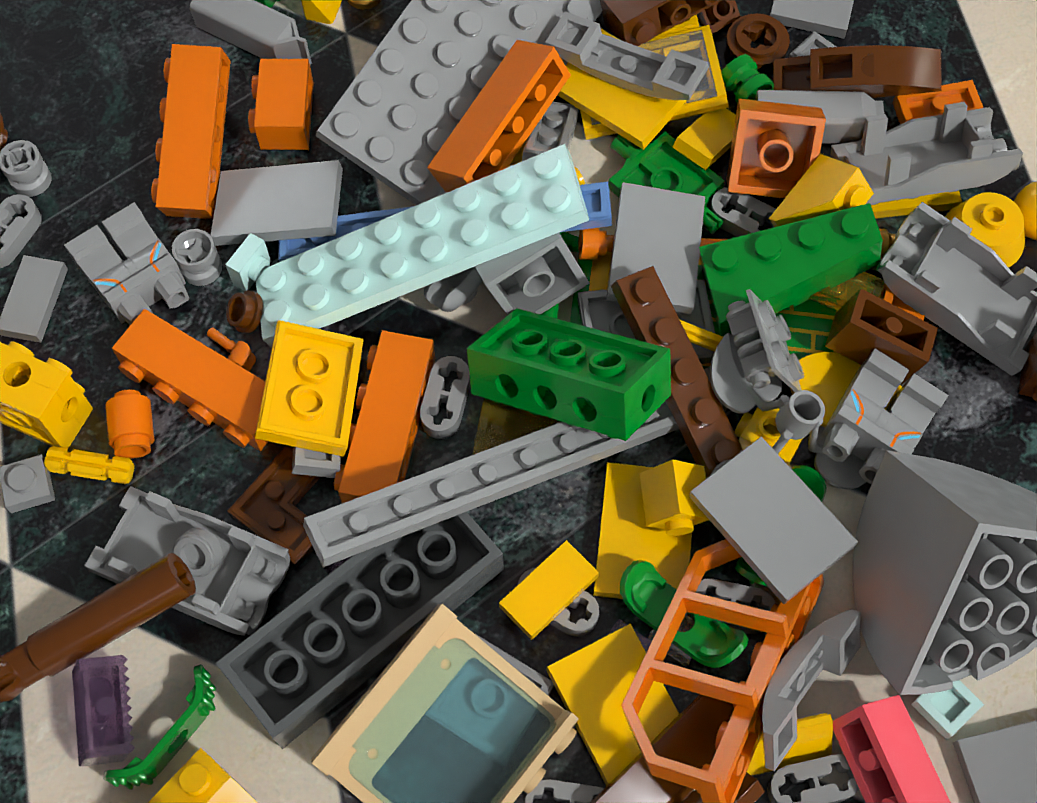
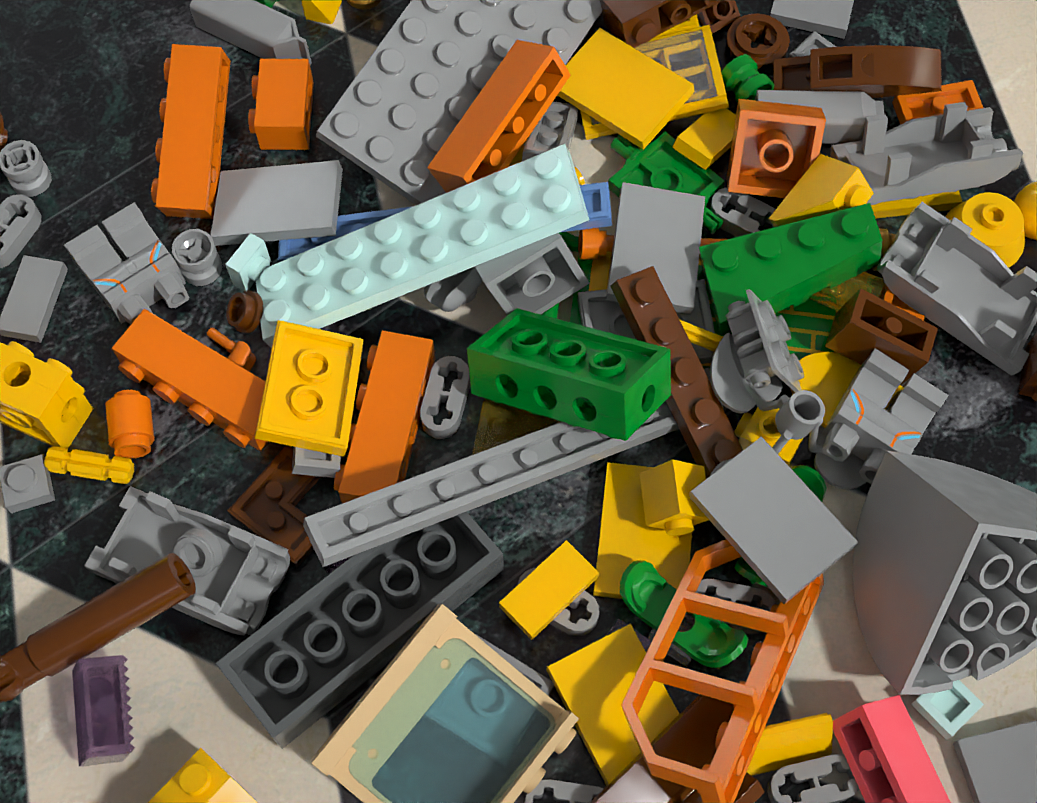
(145, 770): green piece -> none
(623, 63): light grey slope -> none
(825, 648): light grey slope -> none

